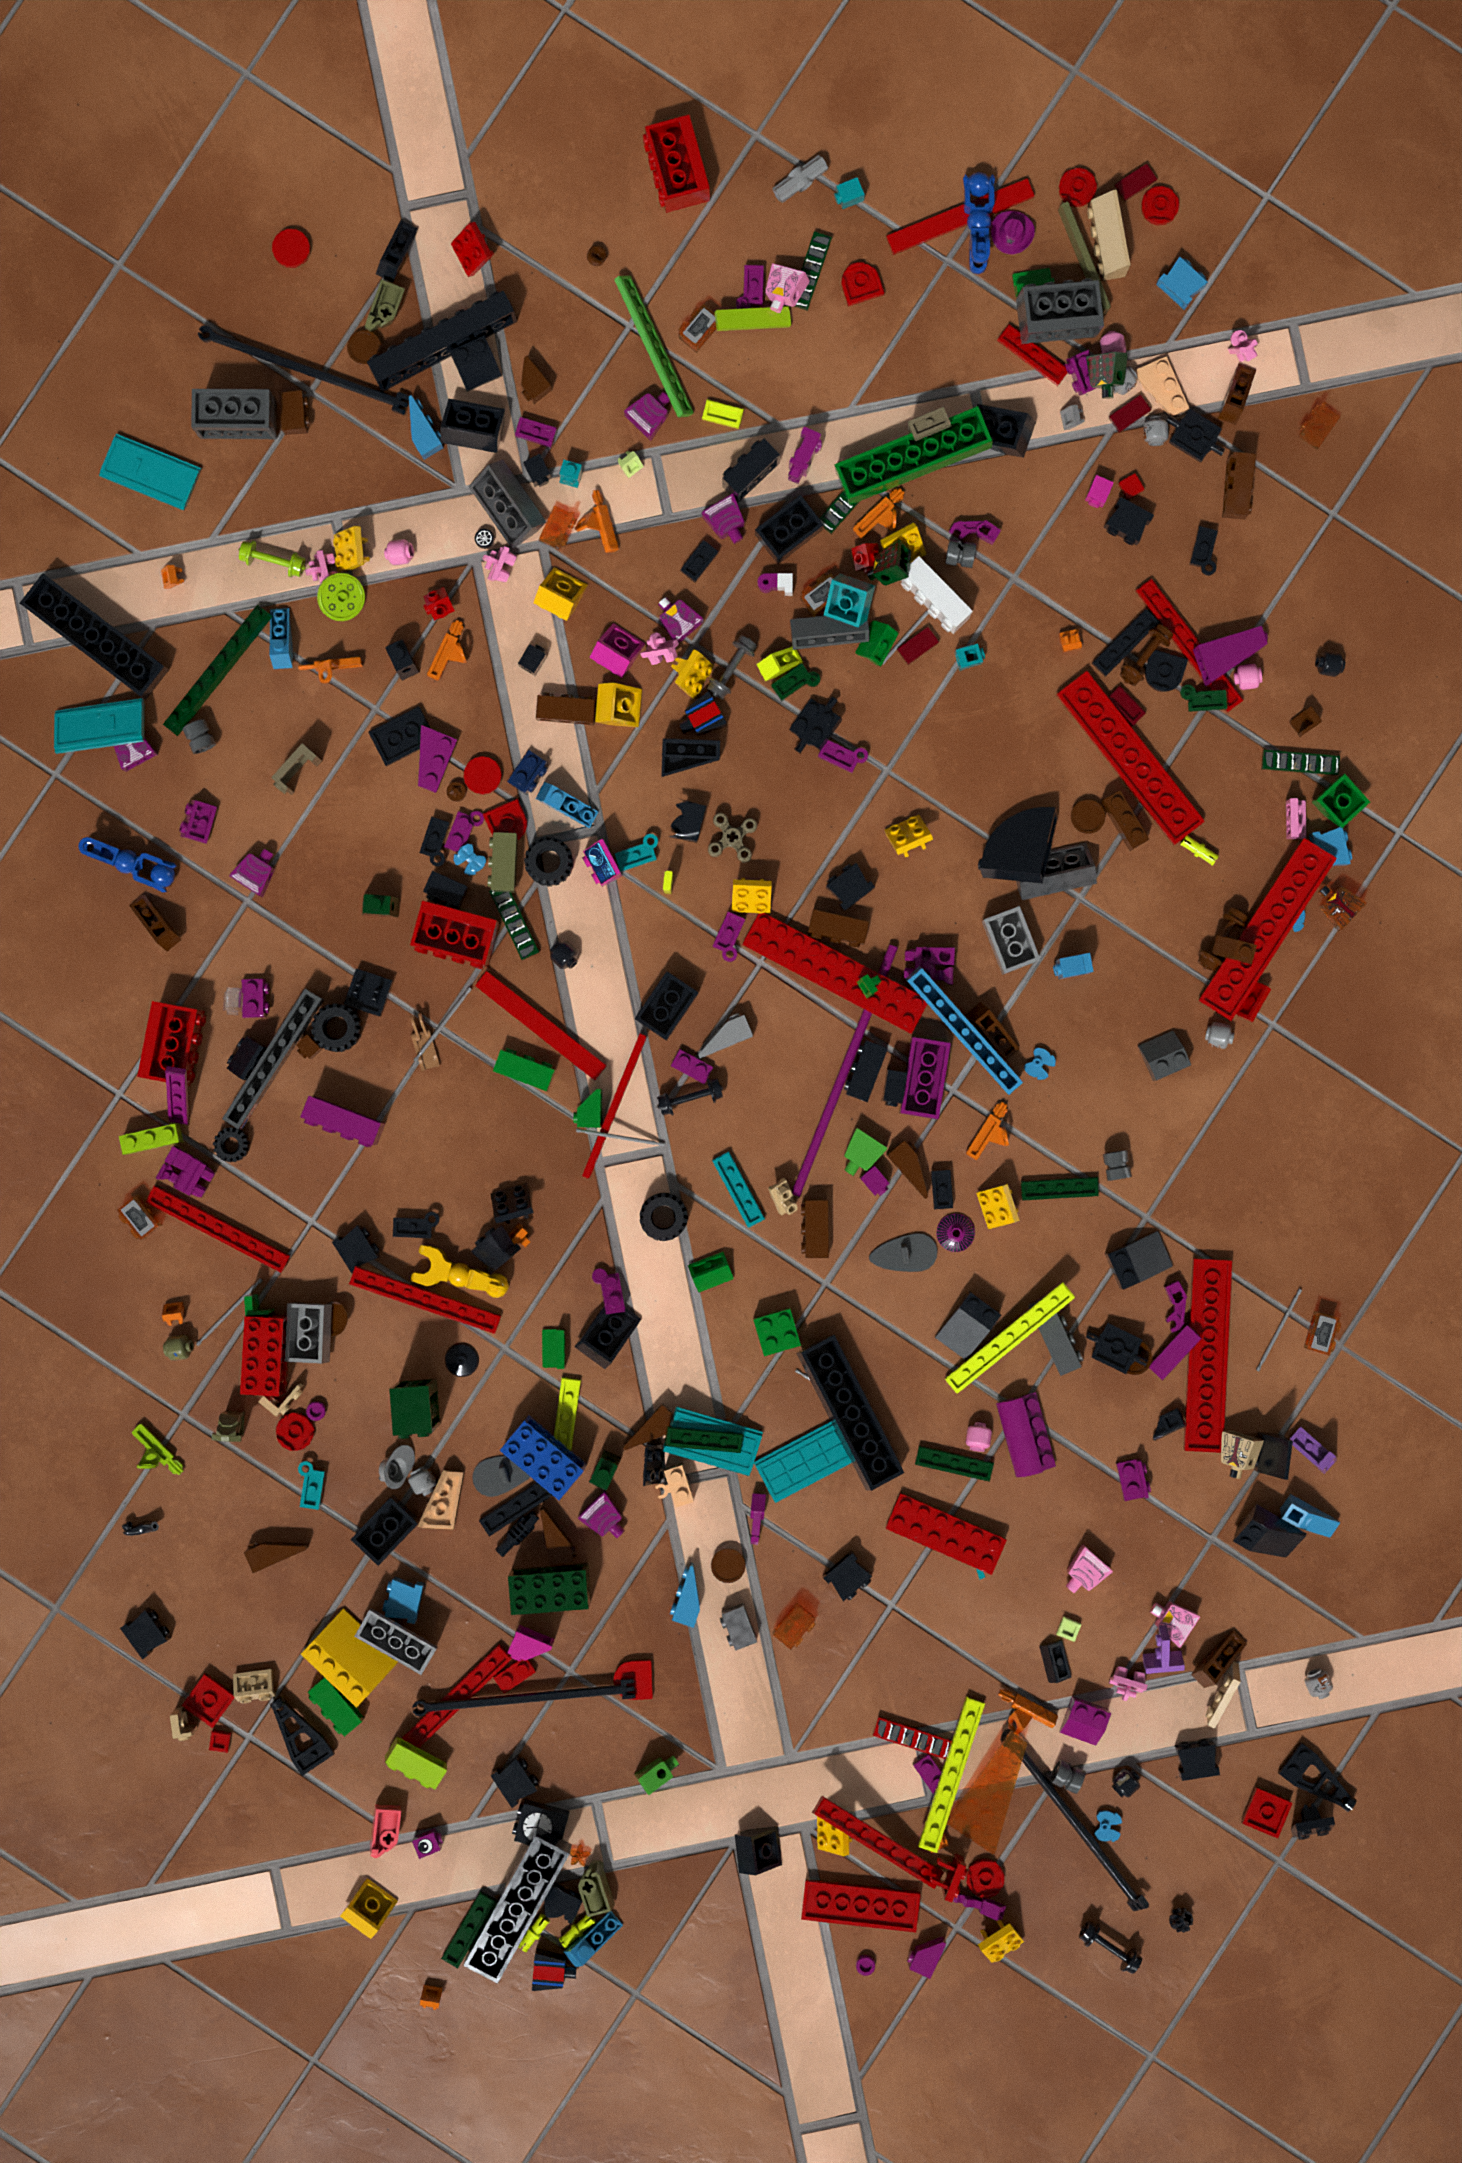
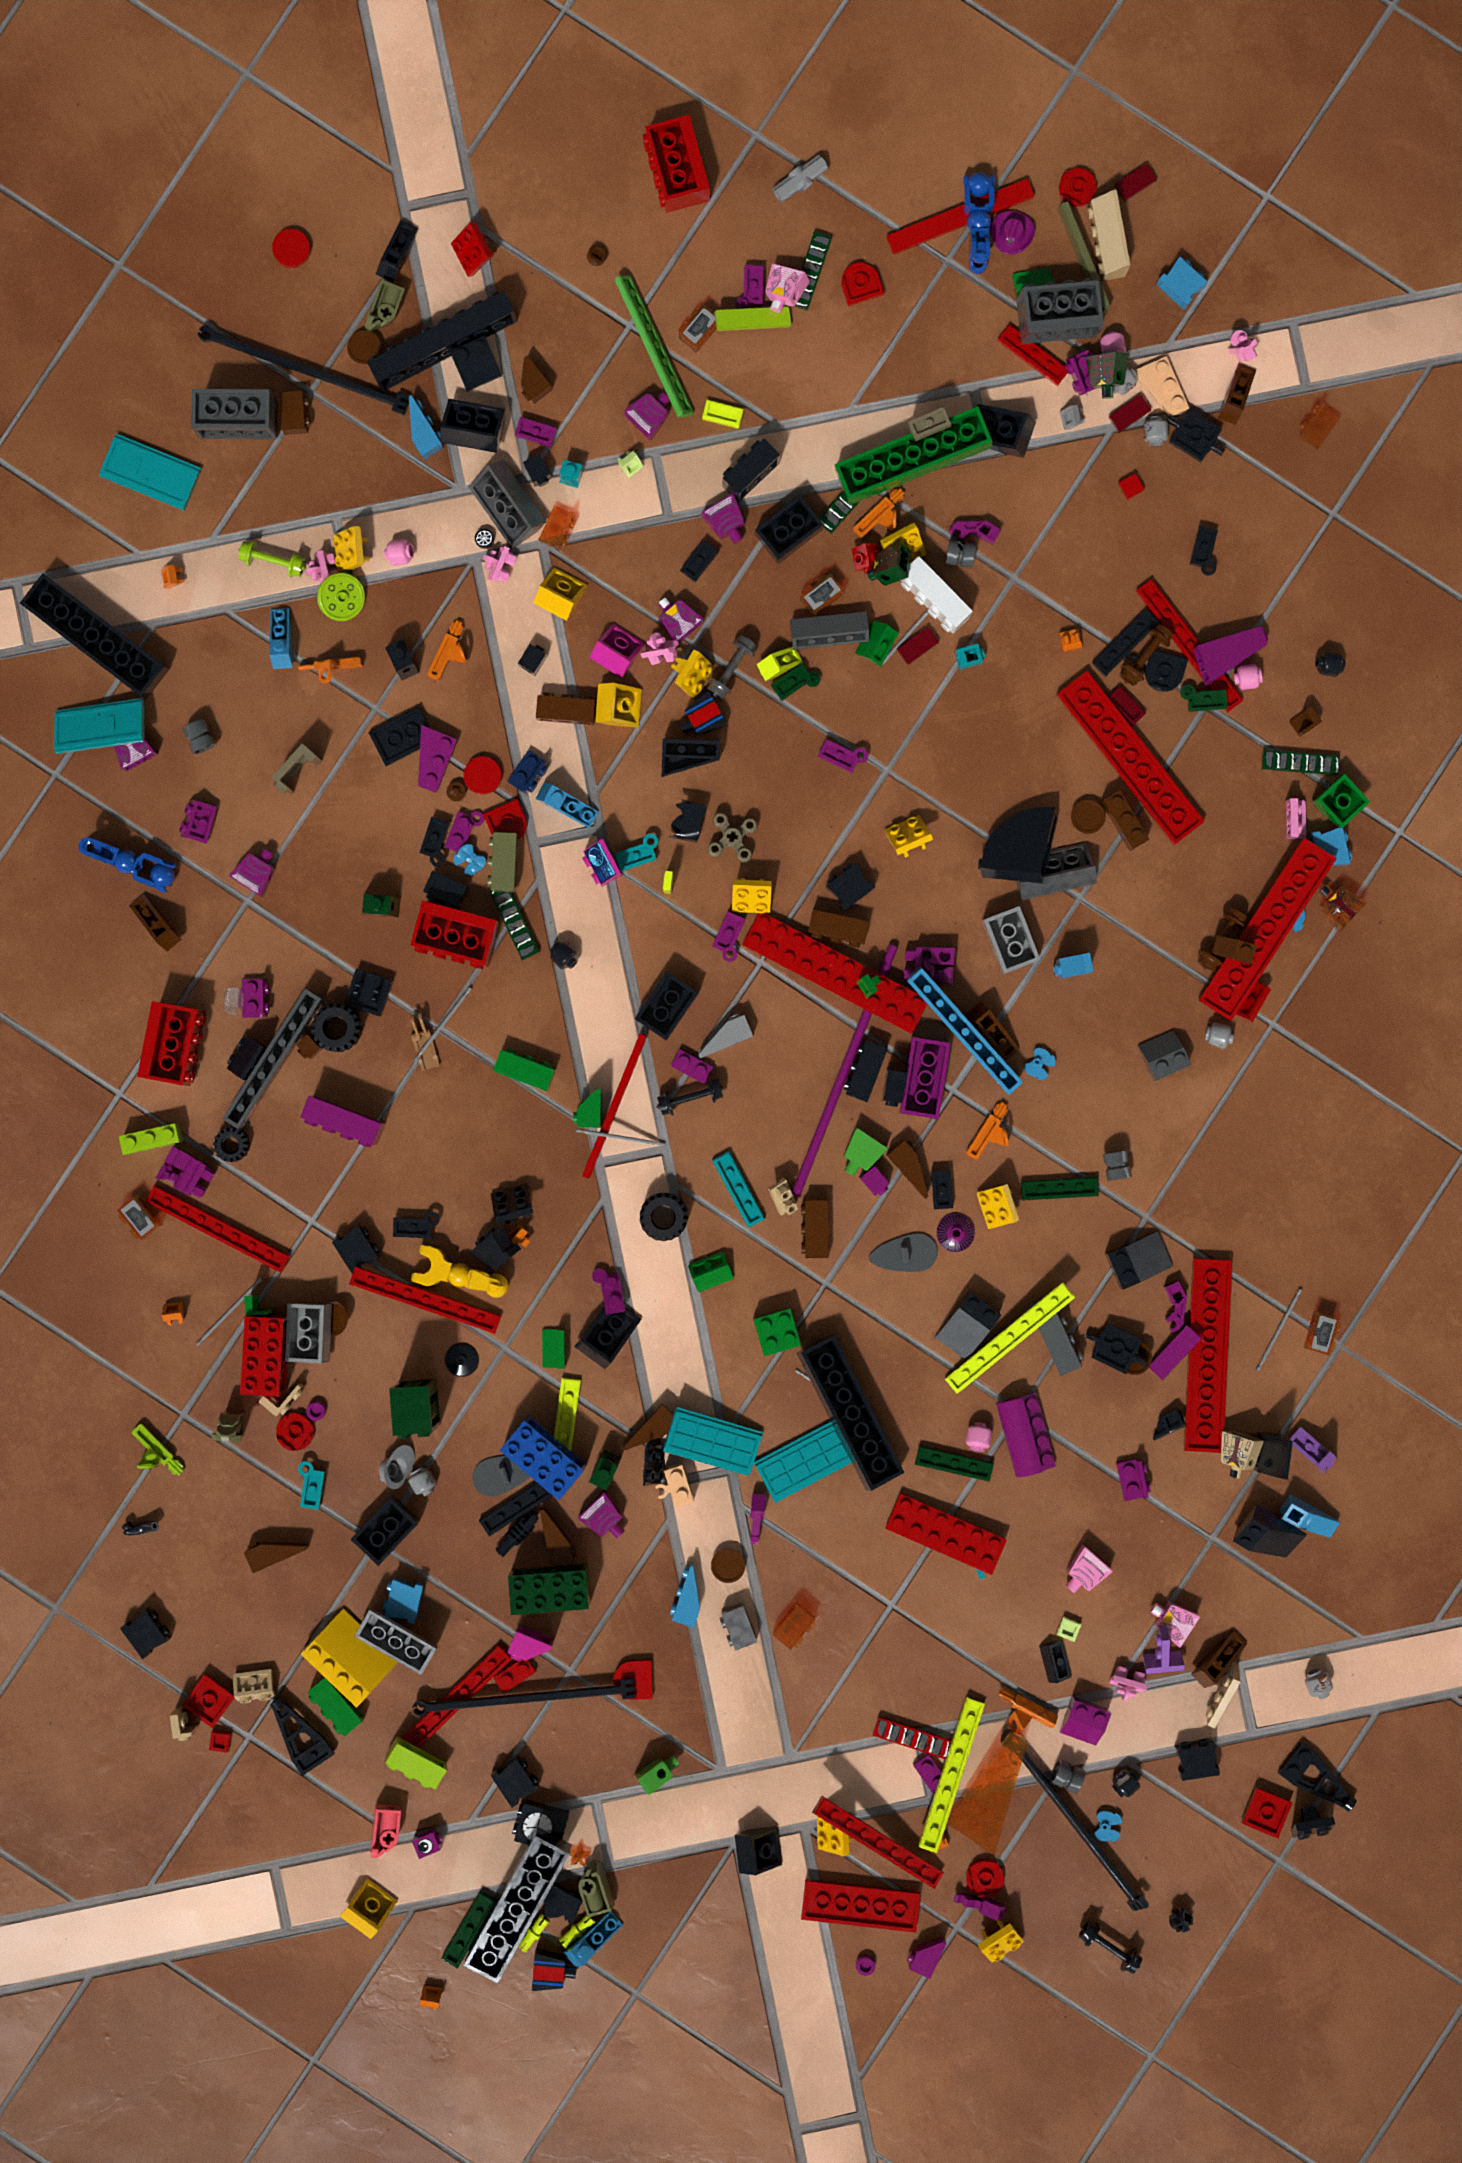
(177, 1095): magenta tile -> none
(178, 1347): olive head -> none
(217, 670): dark green plate -> none
(438, 604): red brick -> none
(443, 1503): light nougat wing -> none
(537, 849): black tyre -> none
(540, 1025): red tile -> none
(600, 521): orange piece -> none
(703, 1439): dark green tile -> none
(776, 581): leg -> none
(803, 455): magenta hips -> none
(815, 724): black plate -> none
(848, 1576): black hips -> none
(849, 193): teal brick -> none
(849, 600): teal piece -> none
(956, 1872): red plate -> none
(1099, 492): dark pink brick -> none
(1128, 522): black hips -> none
(1159, 205): red tile -> none
(1199, 850): neon yellow pin -> none
(1238, 485): reddish brown wedge -> none

